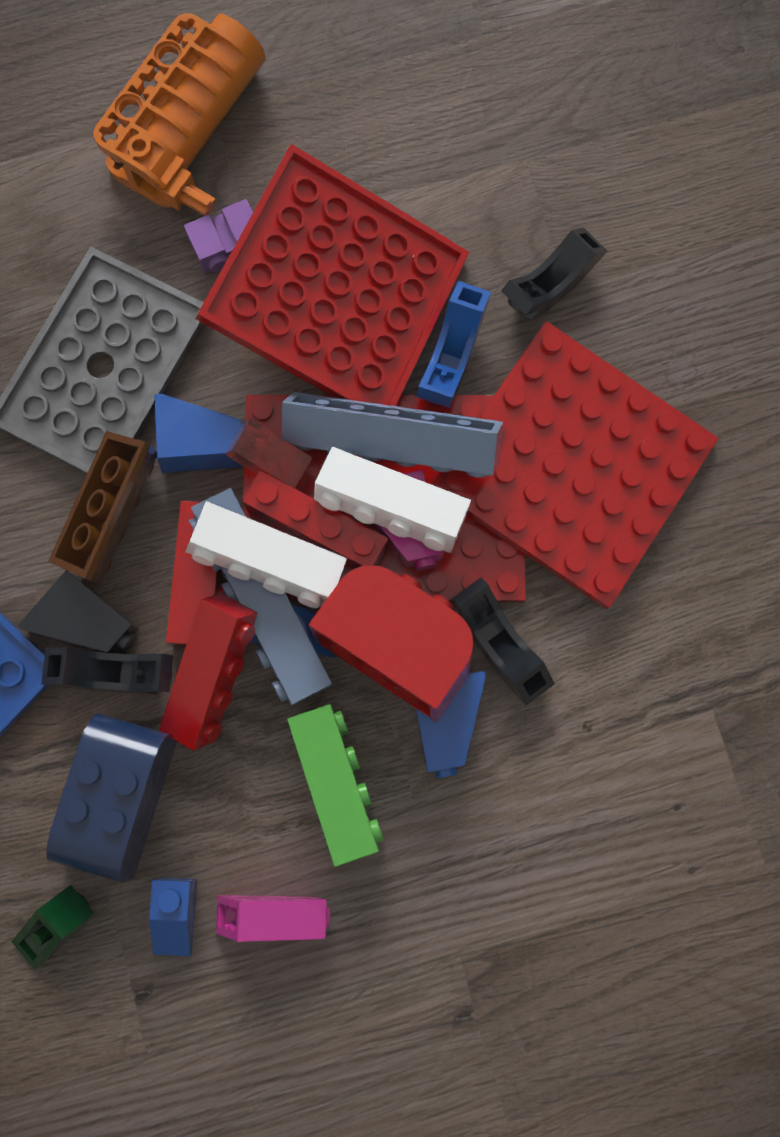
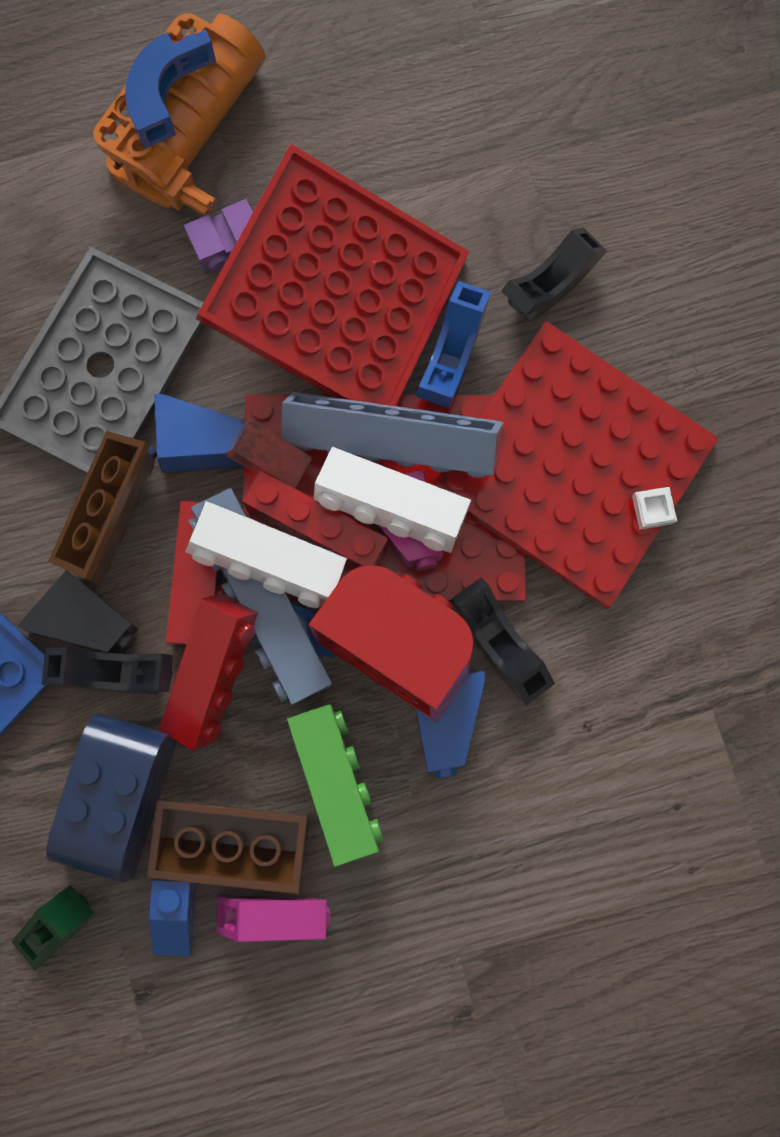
(152, 76): none -> blue arch
(228, 846): none -> reddish brown slope
(654, 508): none -> white tile

